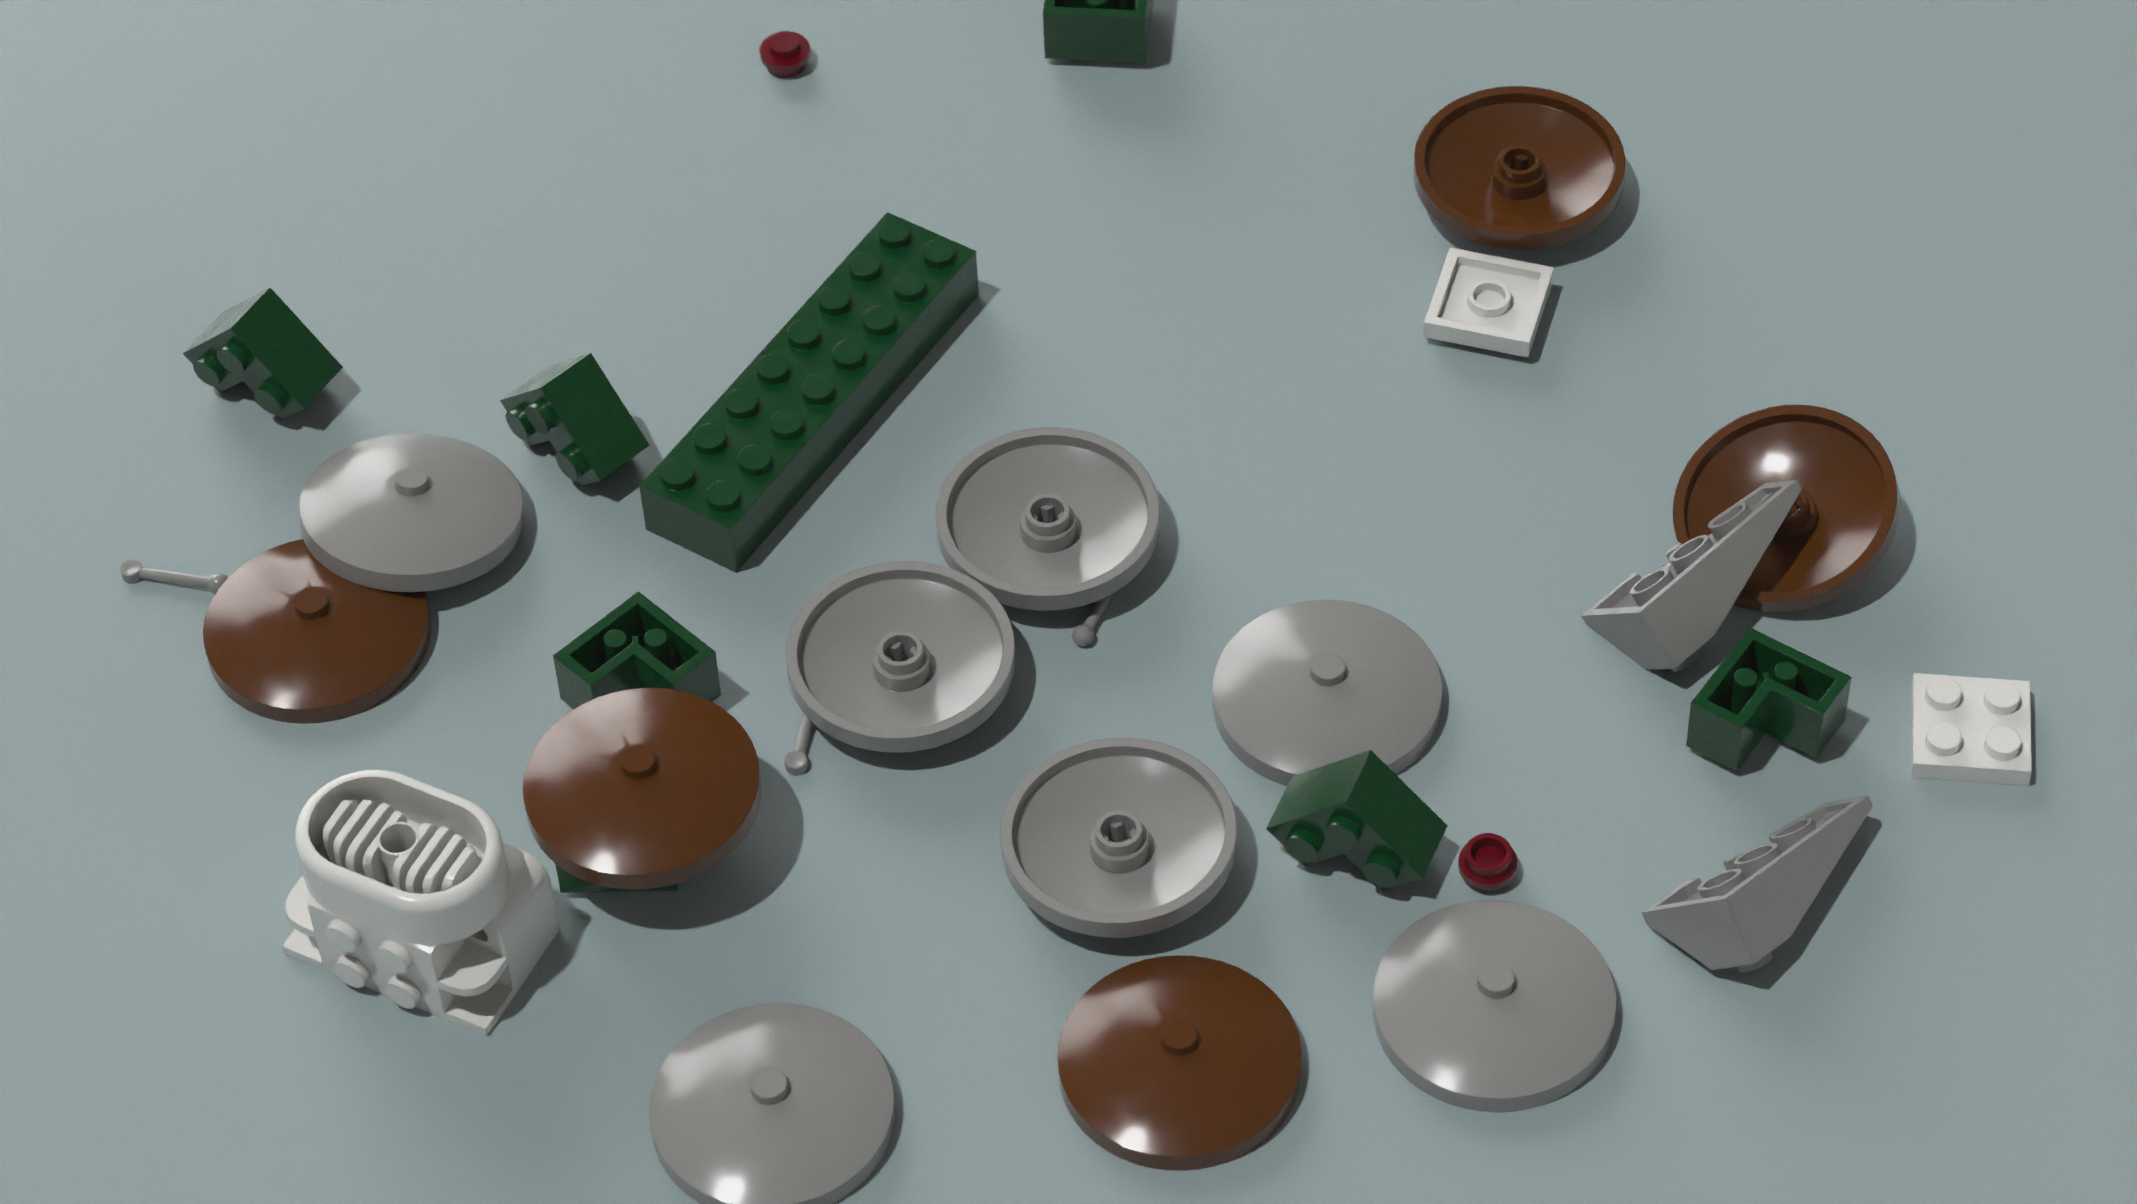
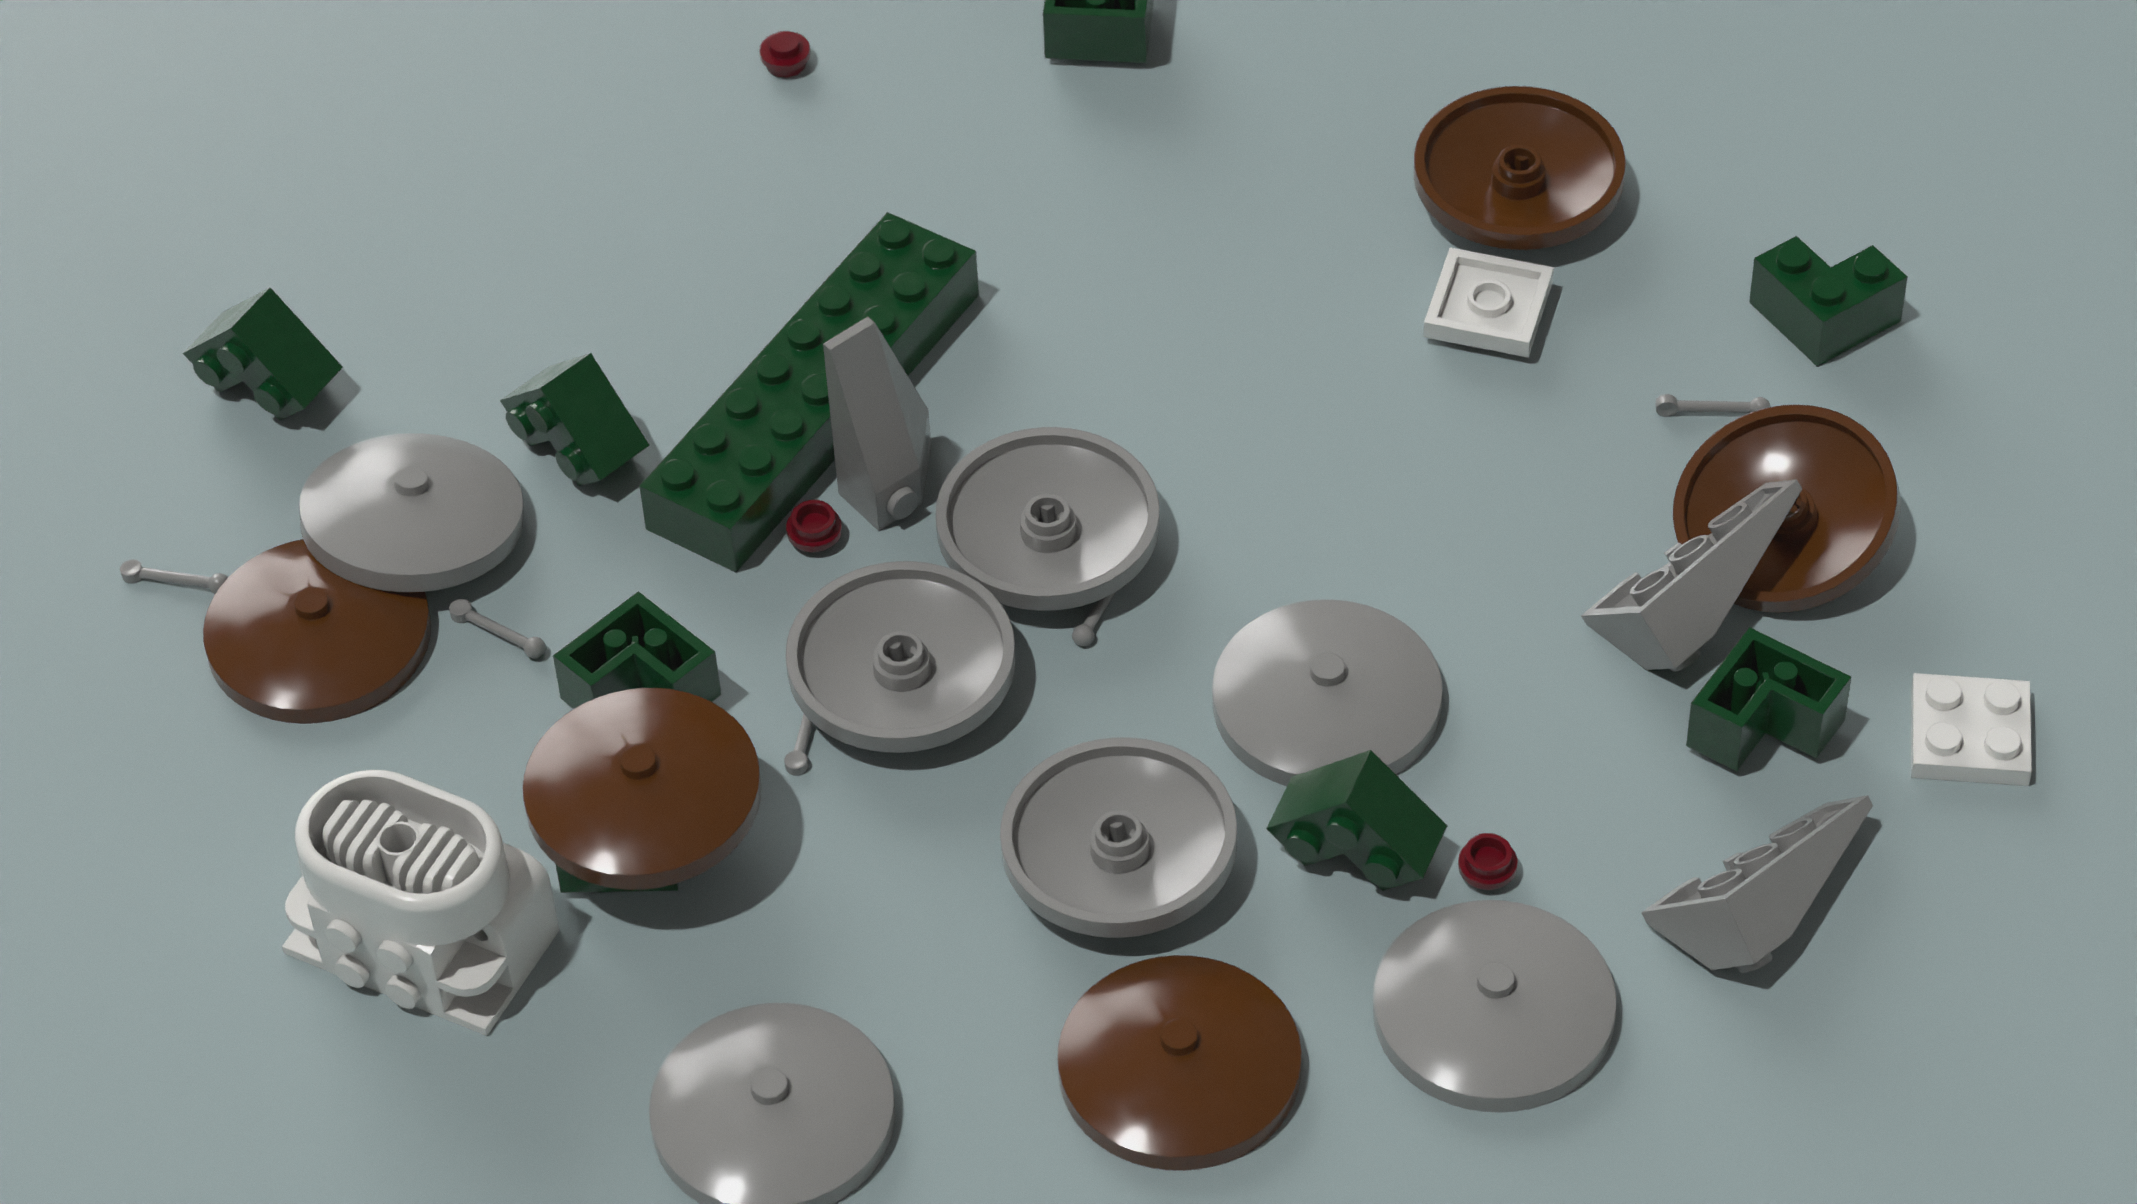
(462, 612): none -> light grey hinge
(813, 526): none -> dark red plate
(876, 426): none -> light grey wedge
(1669, 405): none -> light grey hinge
(1826, 306): none -> dark green brick

